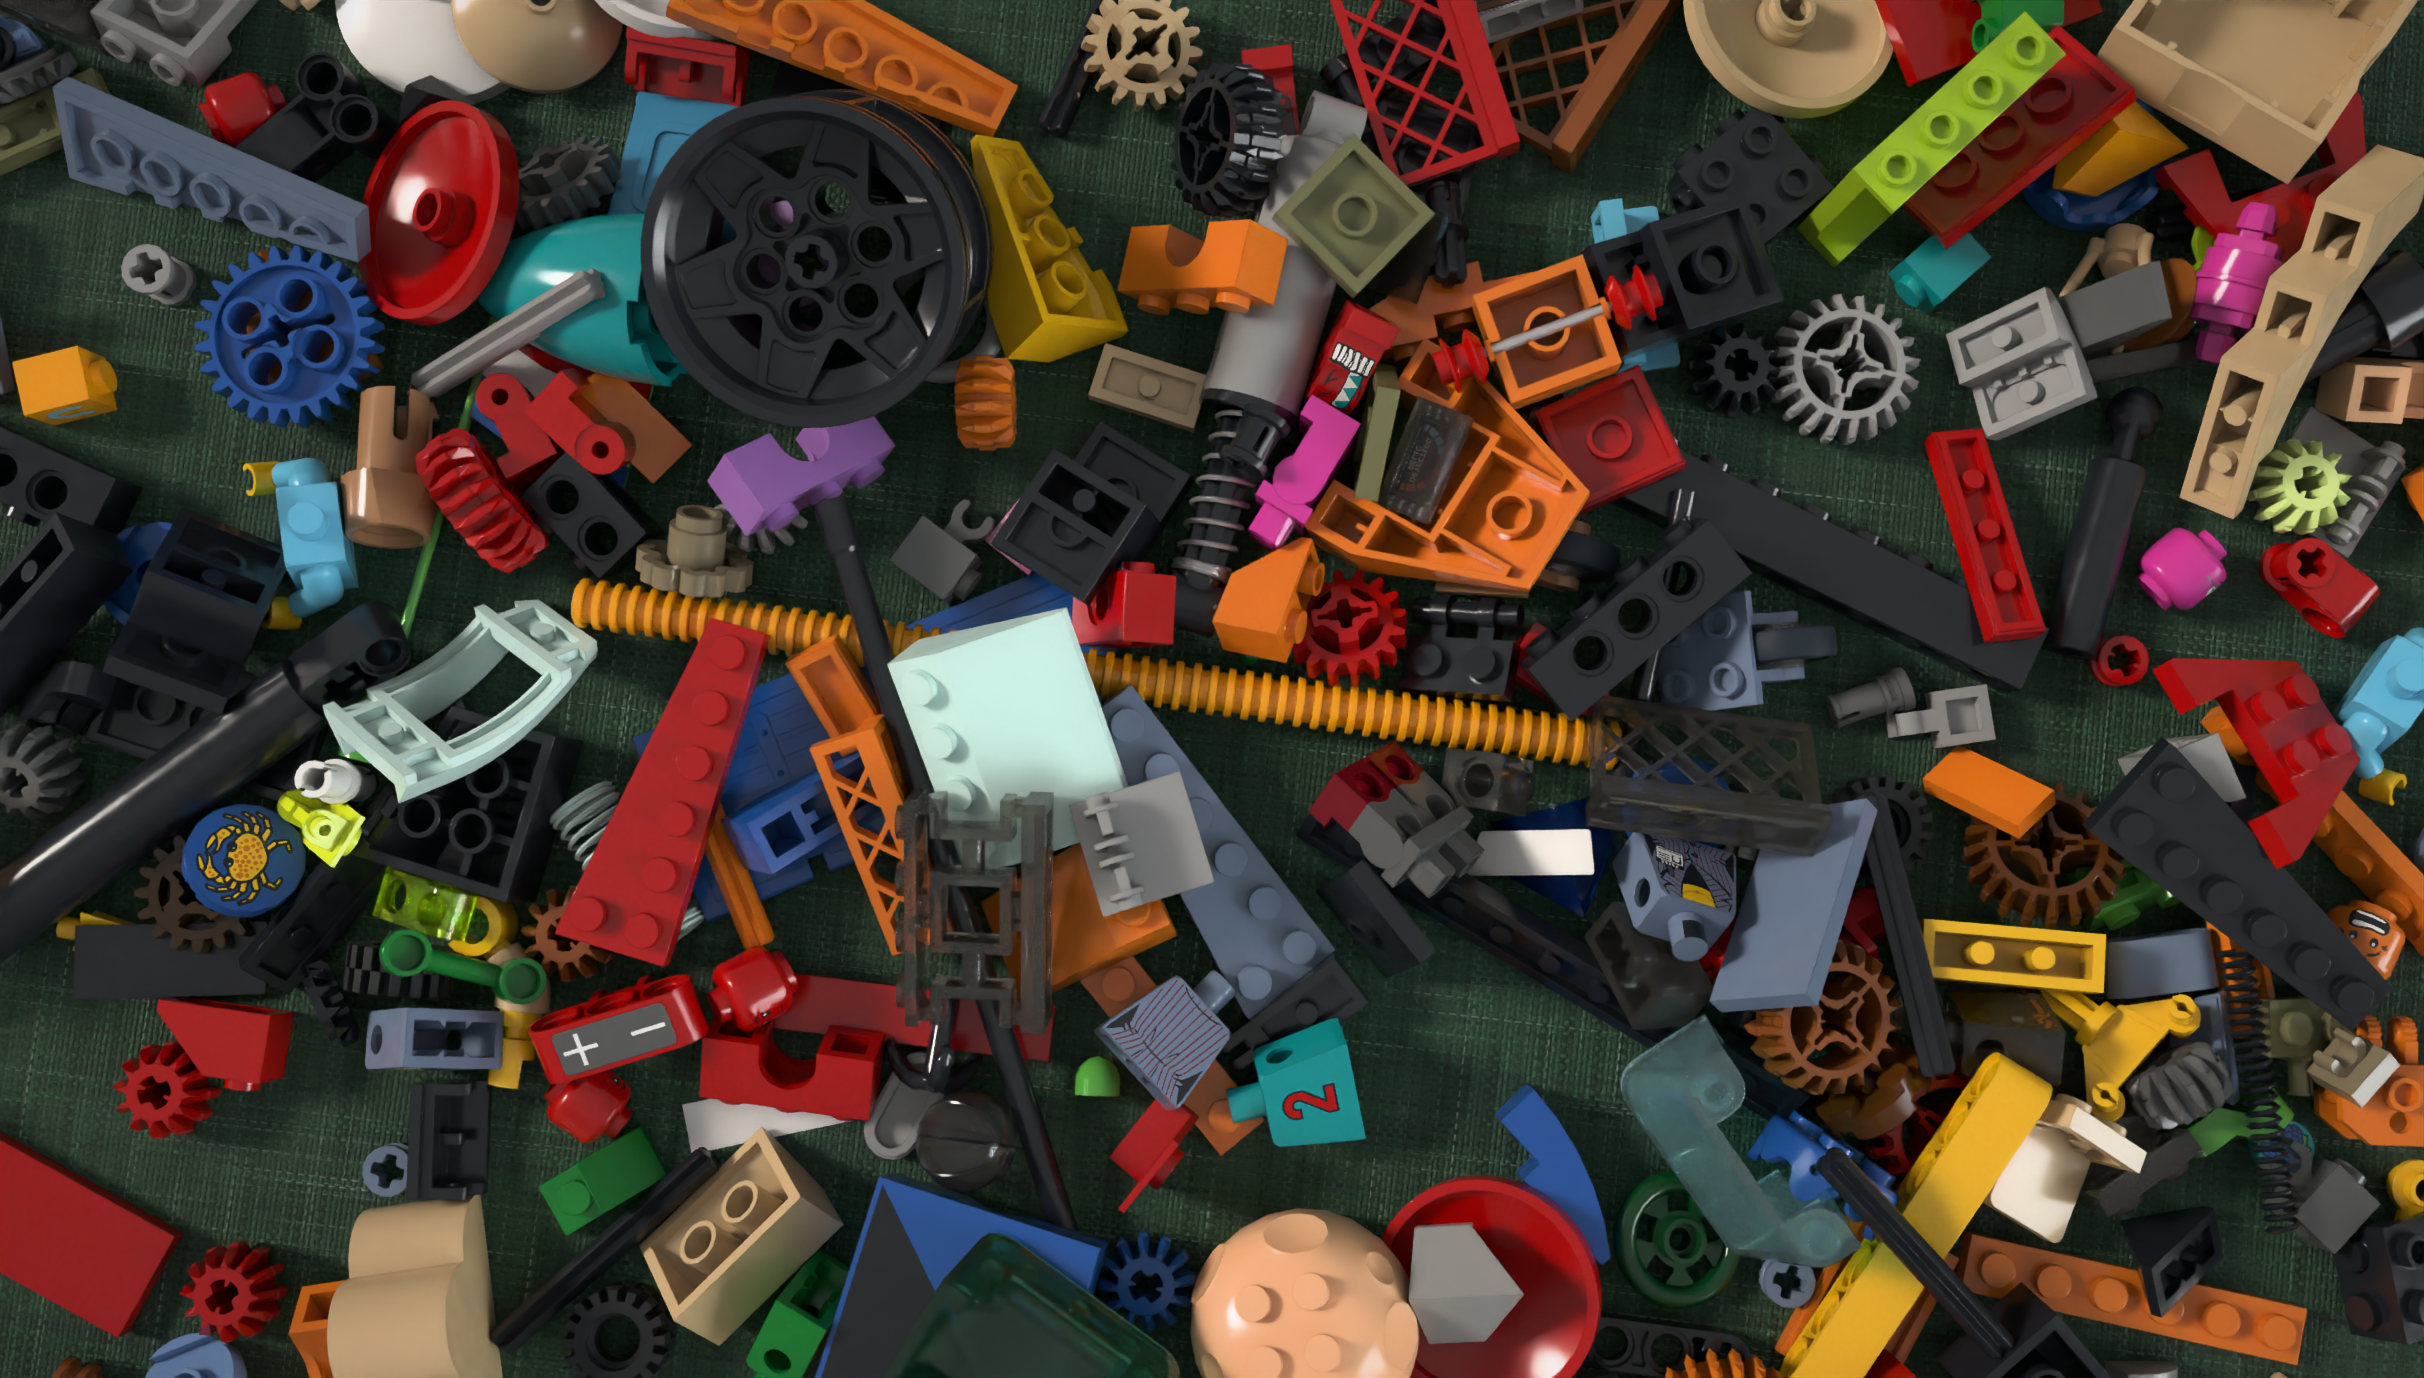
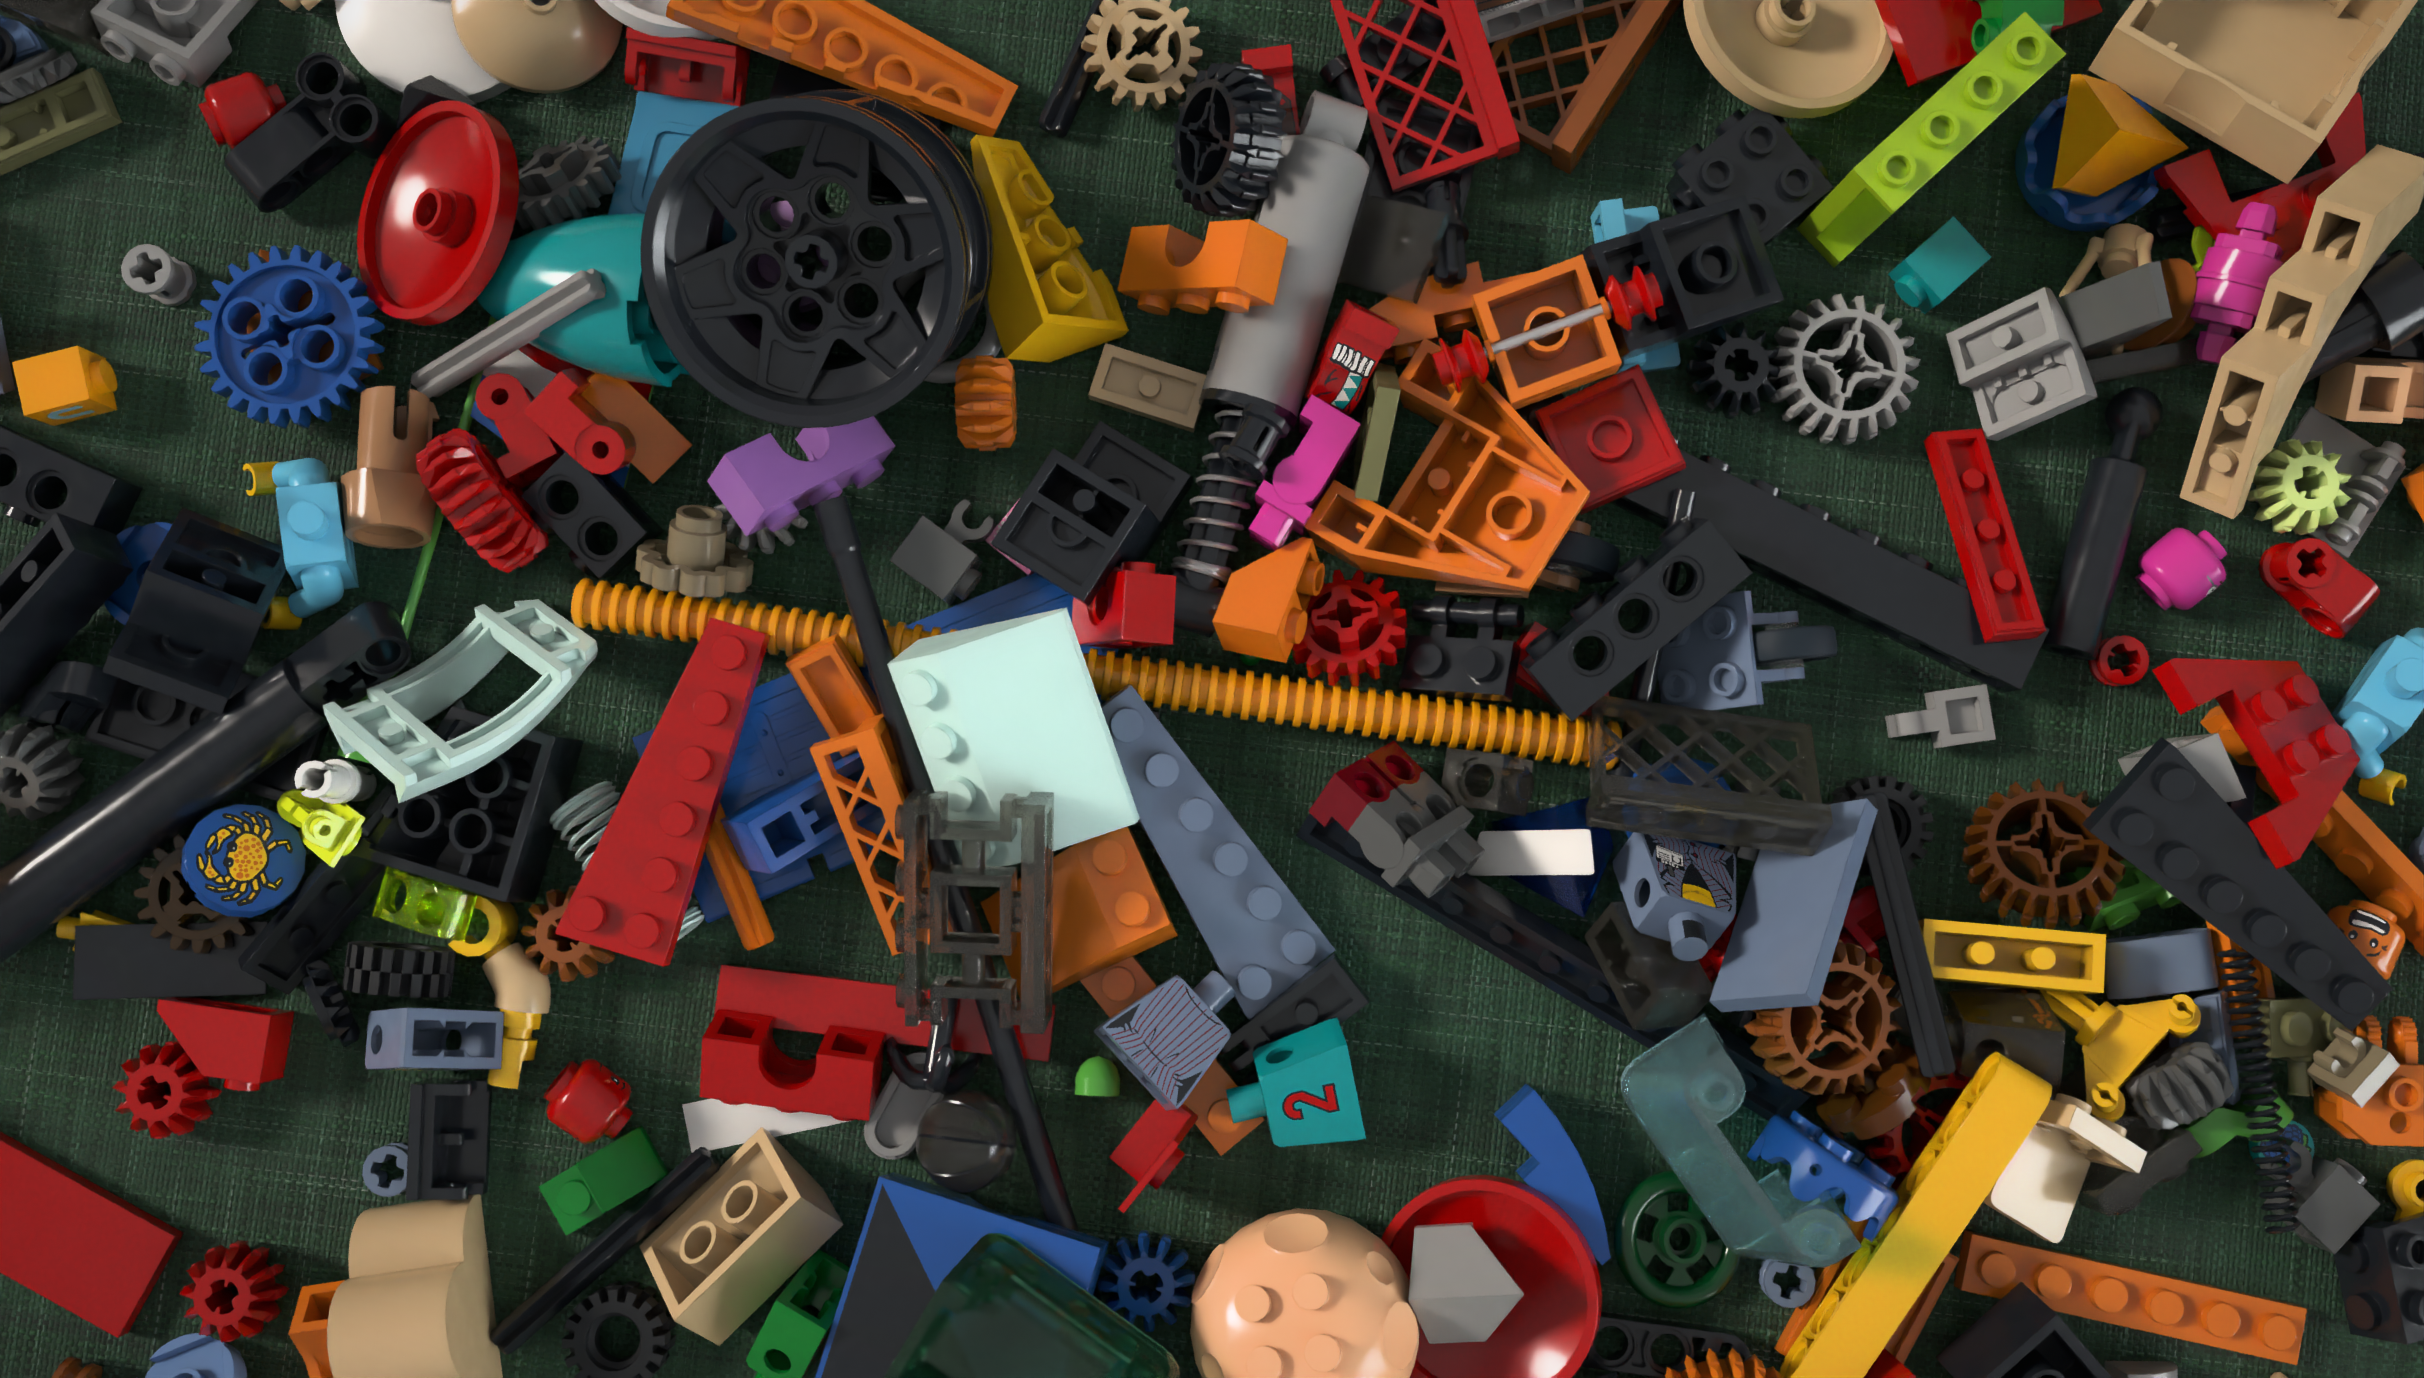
(134, 149): sand blue wing -> none
(513, 981): green bar -> none
(618, 1028): beam -> none
(752, 988): red head -> none
(1141, 843): light grey hinge -> none
(1353, 216): olive tile -> none
(1375, 920): black plate -> none
(1424, 460): clear smoke tile -> none
(1883, 695): dark grey pin -> none
(1914, 1252): black axle -> none
(1989, 791): orange tile -> none
(2022, 142): red tile -> none
(2172, 1252): black slope -> none

